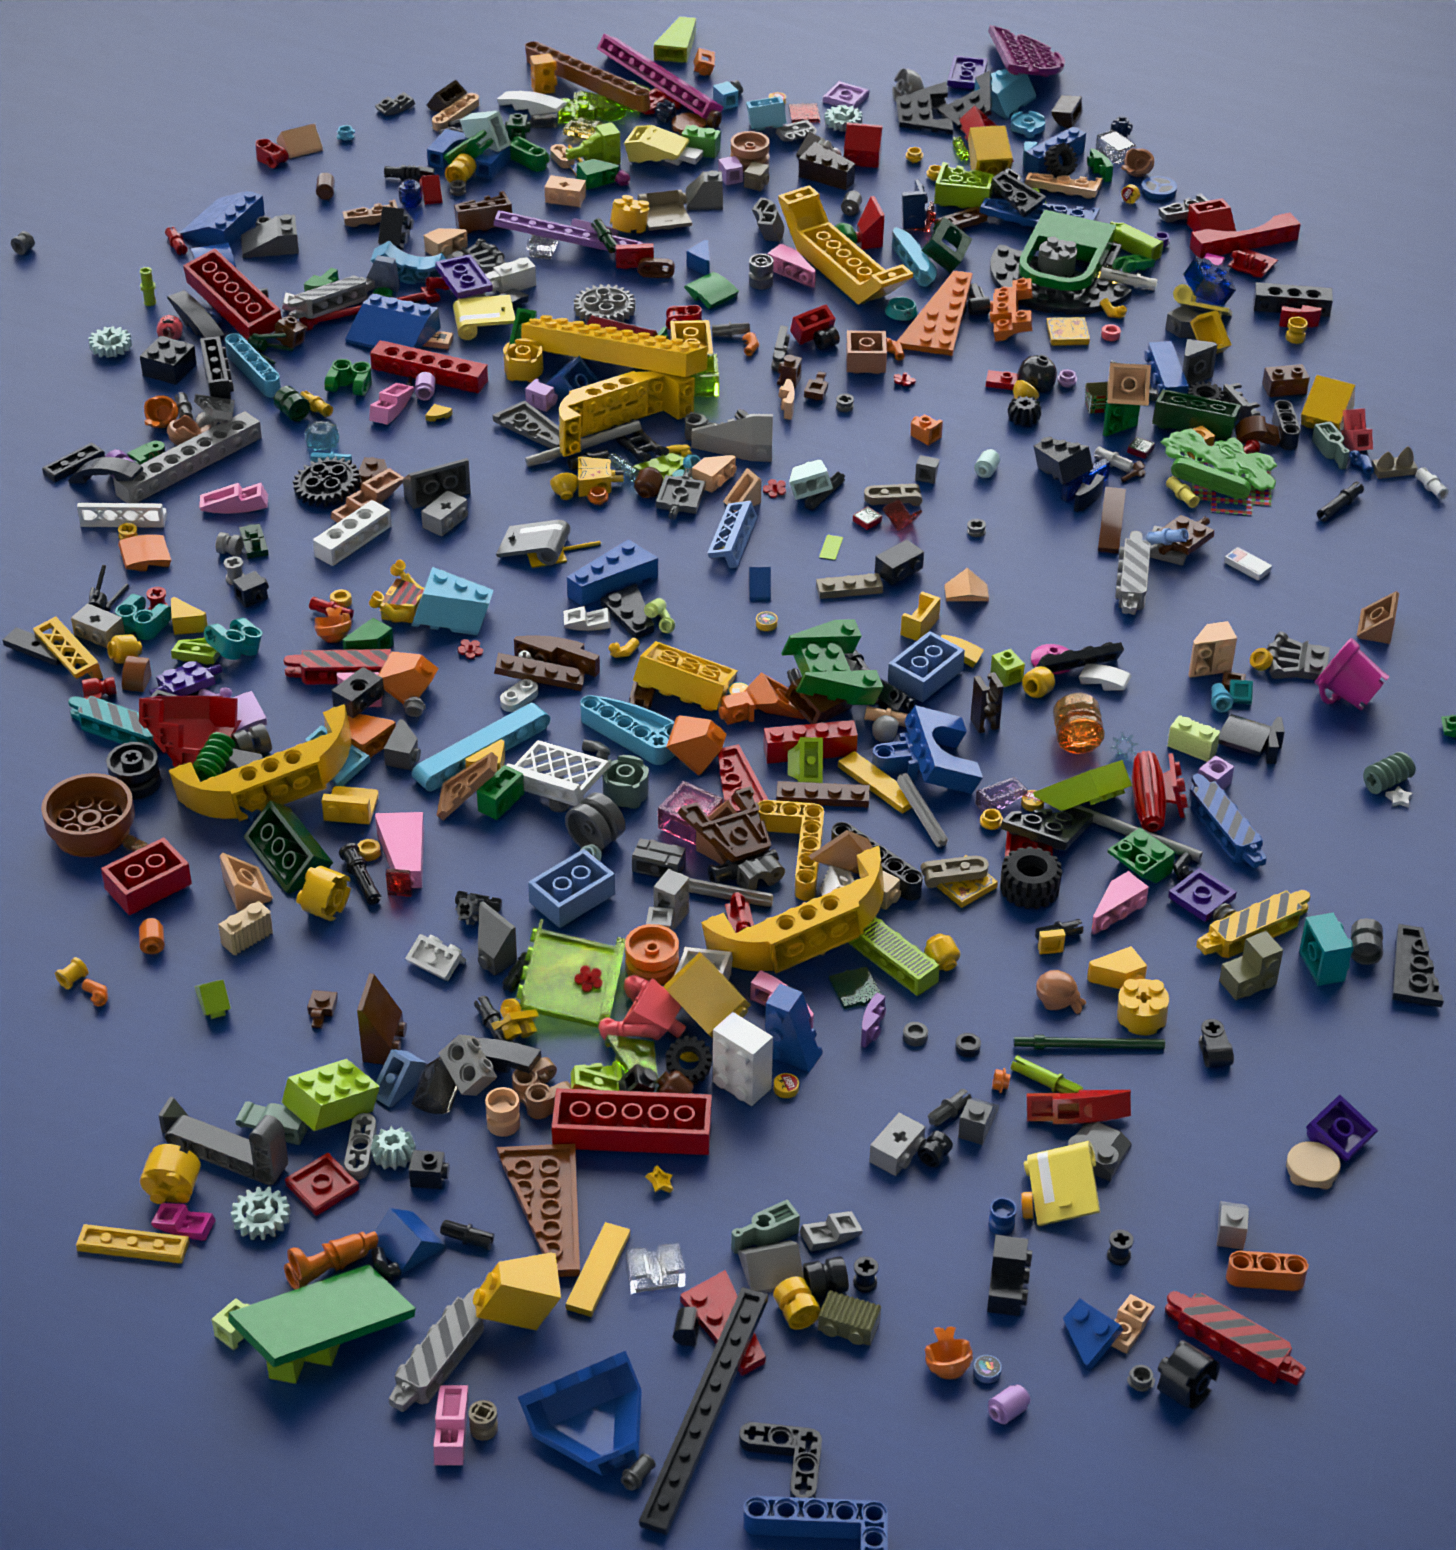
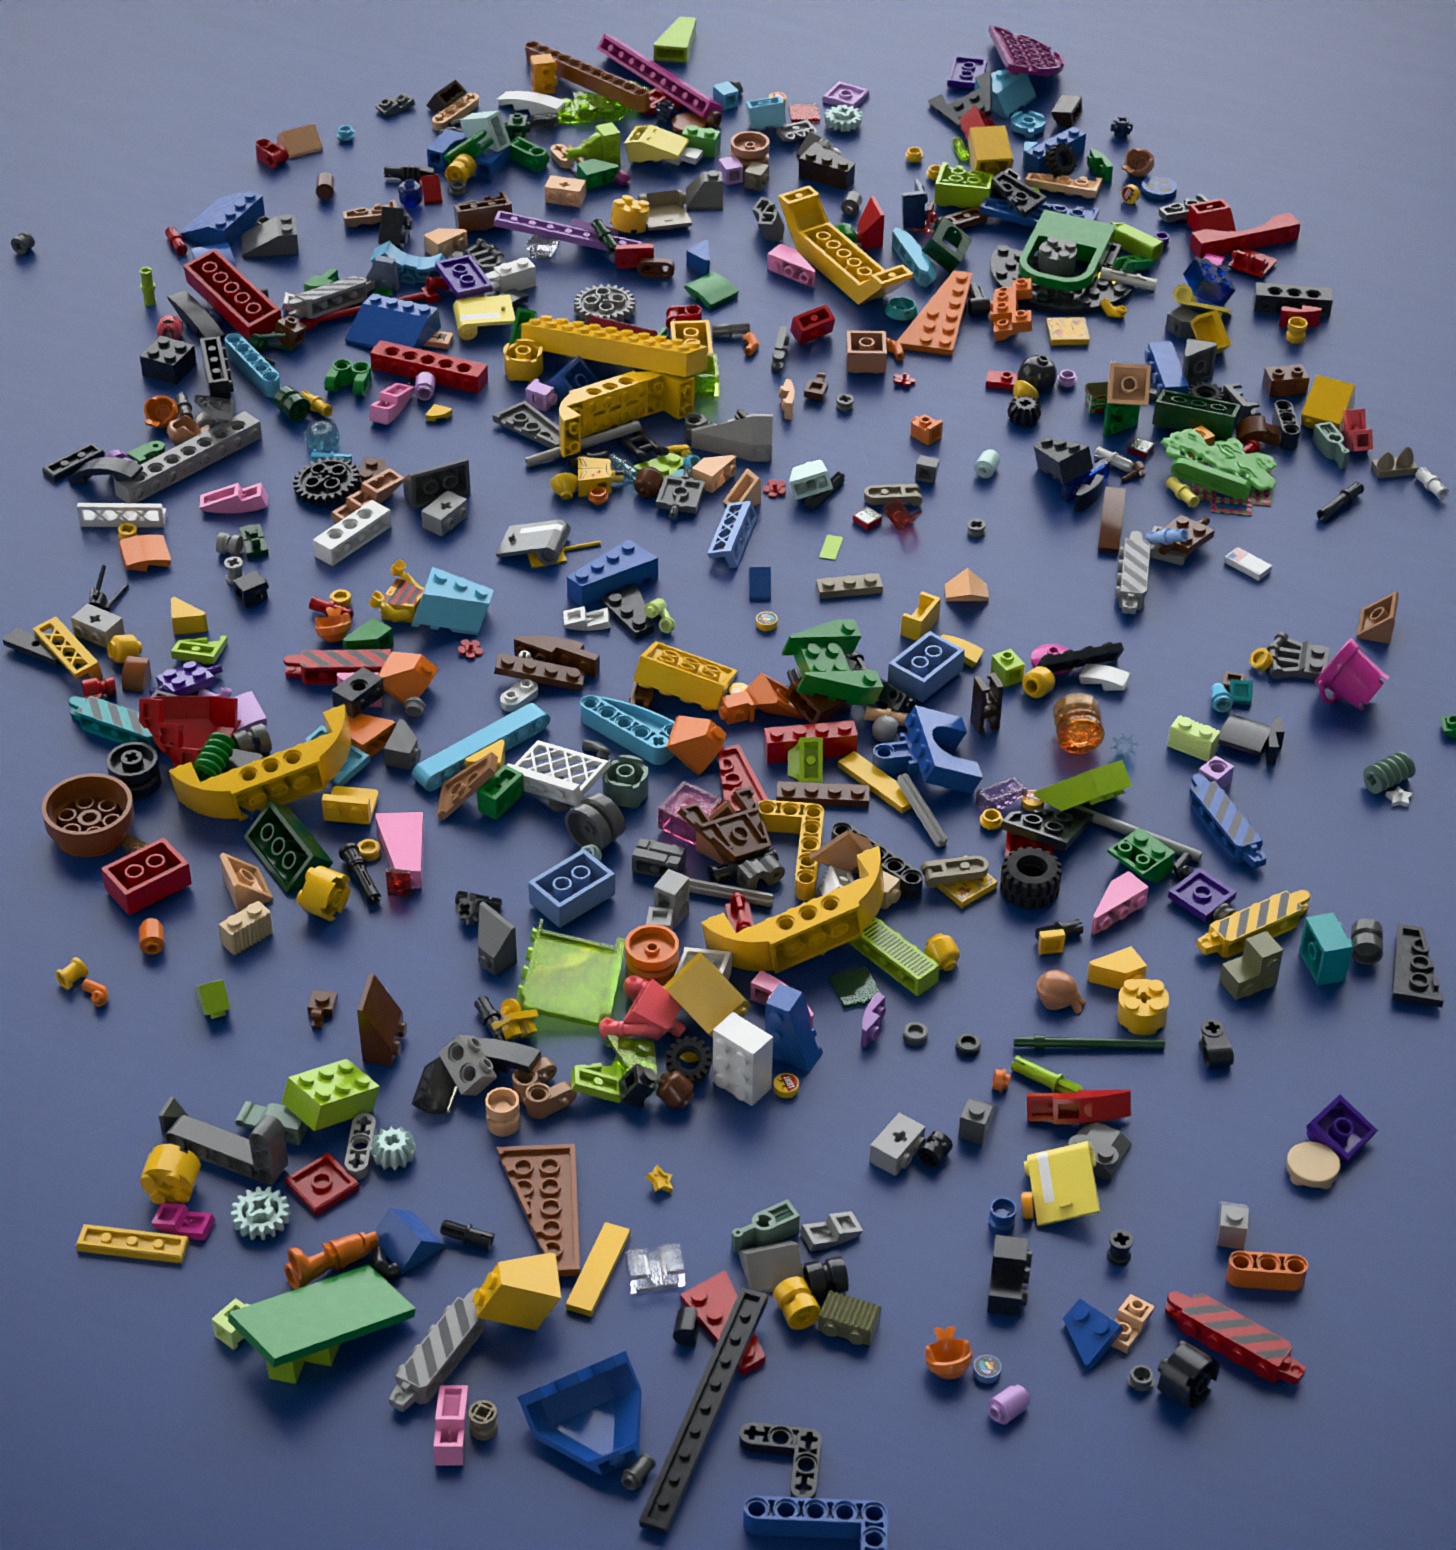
(110, 342): light aqua gear -> none
(143, 622): teal piece -> none
(158, 597): bush -> none
(238, 640): teal piece -> none
(398, 1076): medium blue slope -> none
(428, 1169): black brick -> none
(435, 957): white bracket -> none
(514, 975): black axle -> none
(581, 127): clear yellow plate -> none
(589, 979): red plant -> none
(624, 651): yellow arm -> none
(632, 1121): red brick -> none
(702, 66): orange brick -> none
(761, 271): flat silver wheel -> none
(790, 369): reddish brown brick -> none
(827, 337): black wheel -> none
(863, 144): red slope -> none
(865, 1270): black bush -> none
(899, 562): black brick -> none
(907, 82): light grey cylinder -> none
(916, 111): wing -> none
(948, 1108): dark grey axle -> none
(1110, 332): coral tile -> none
(1113, 146): clear brick -> none
(1155, 789): red plate -> none
(1213, 650): light nougat slope -> none
(1361, 460): blue arm -> none

